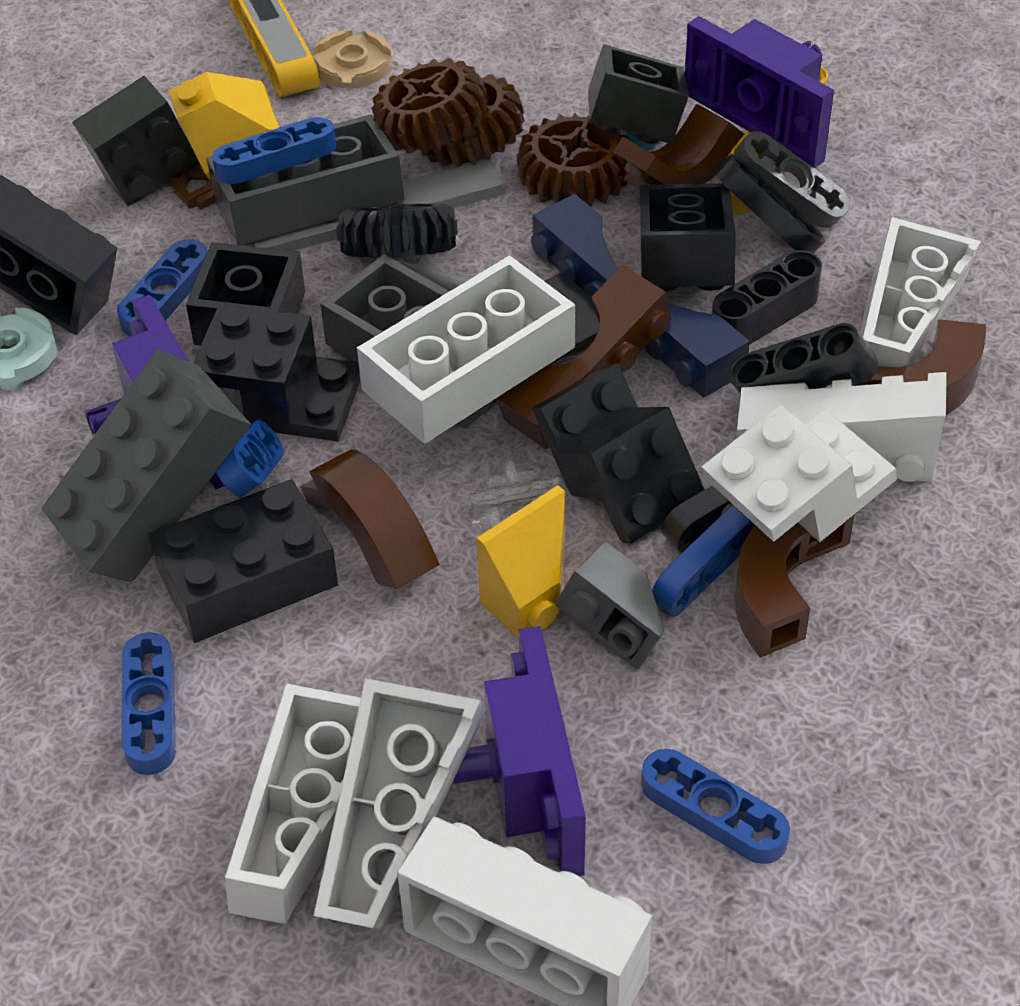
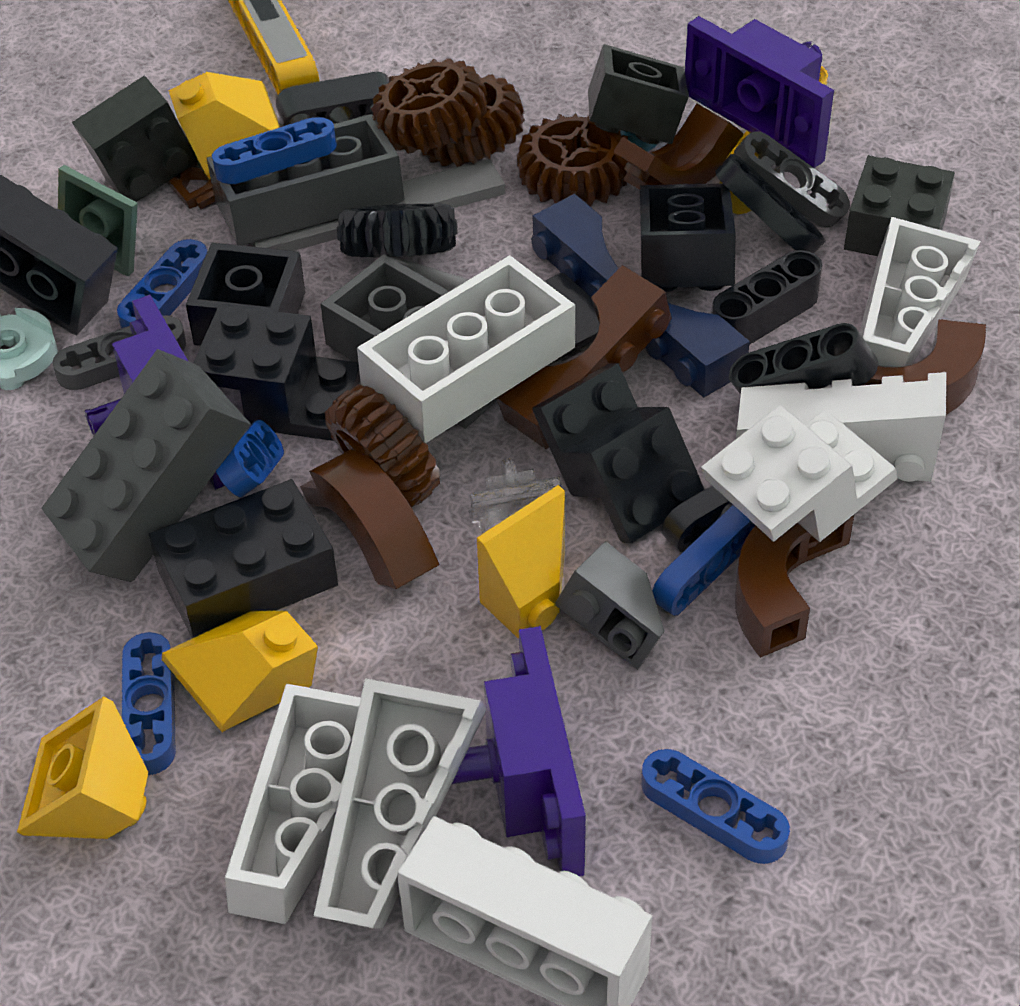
(85, 352): none -> dark grey beam
(85, 778): none -> yellow slope
(100, 212): none -> sand green slope
(244, 665): none -> yellow slope
(330, 99): none -> black beam
(344, 67): tan tile -> none
(376, 428): none -> reddish brown gear
(897, 191): none -> pearl dark grey brick

